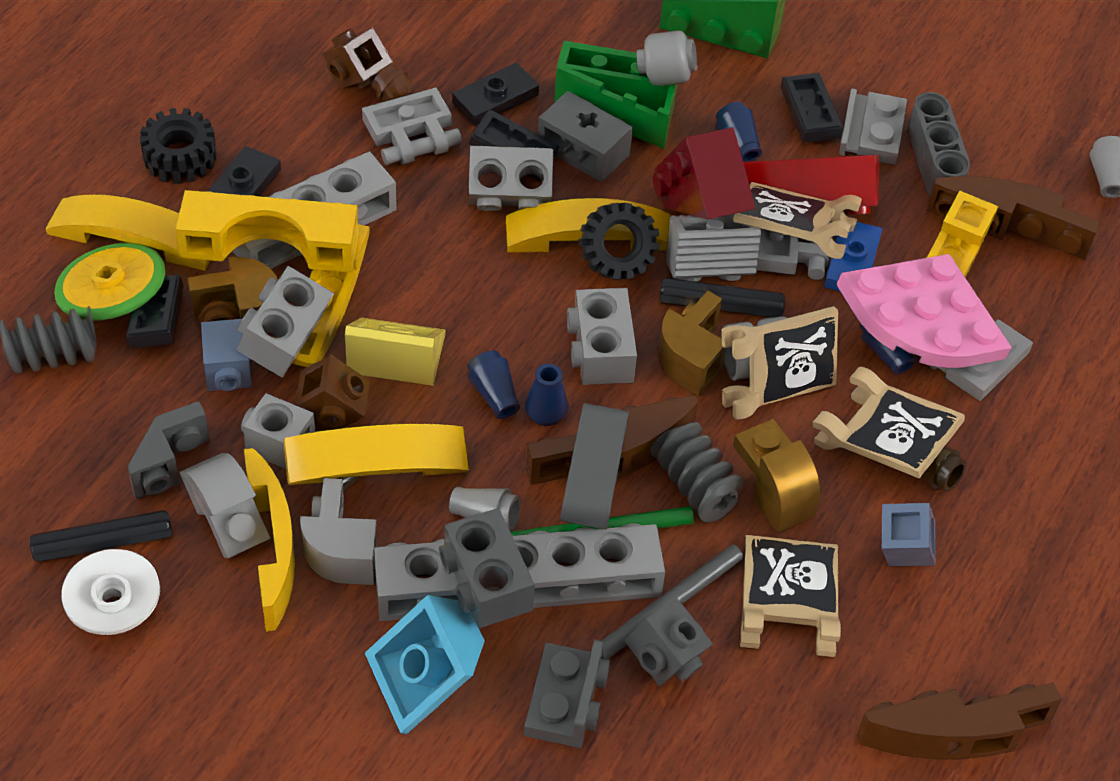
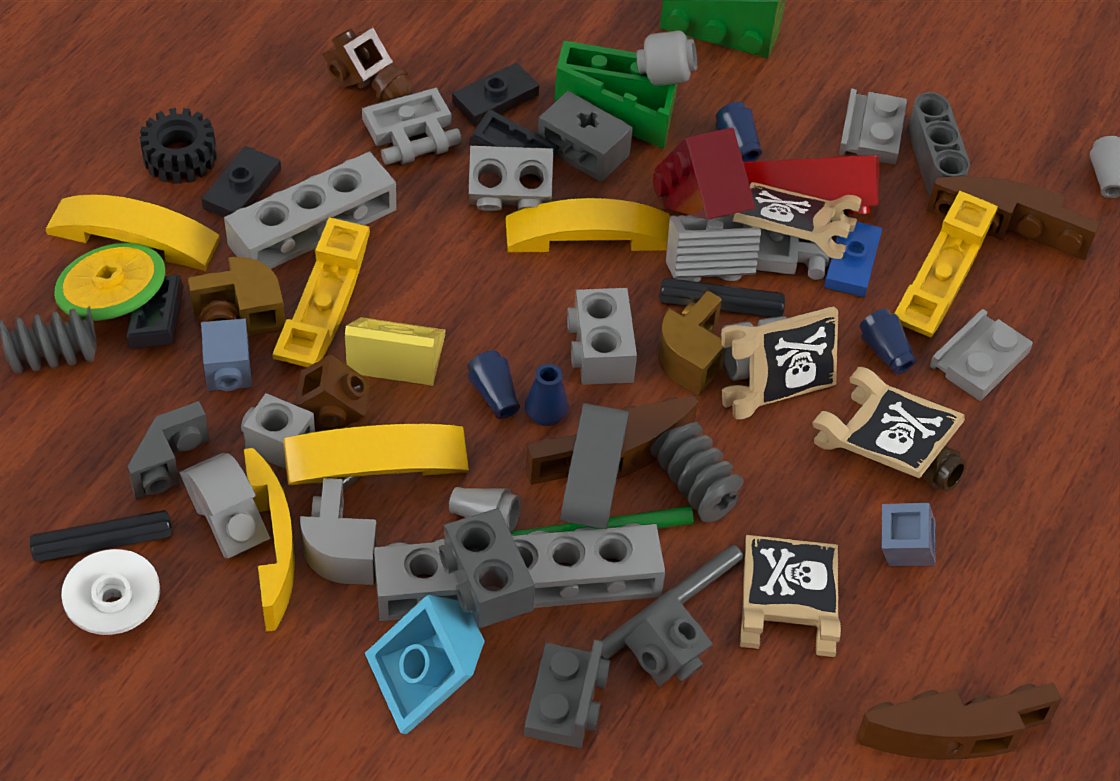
(217, 223): yellow arch -> none
(287, 322): light grey brick -> none
(644, 240): black tyre -> none
(785, 475): pearl gold brick -> none
(811, 107): black plate -> none
(925, 311): bright pink plate -> none

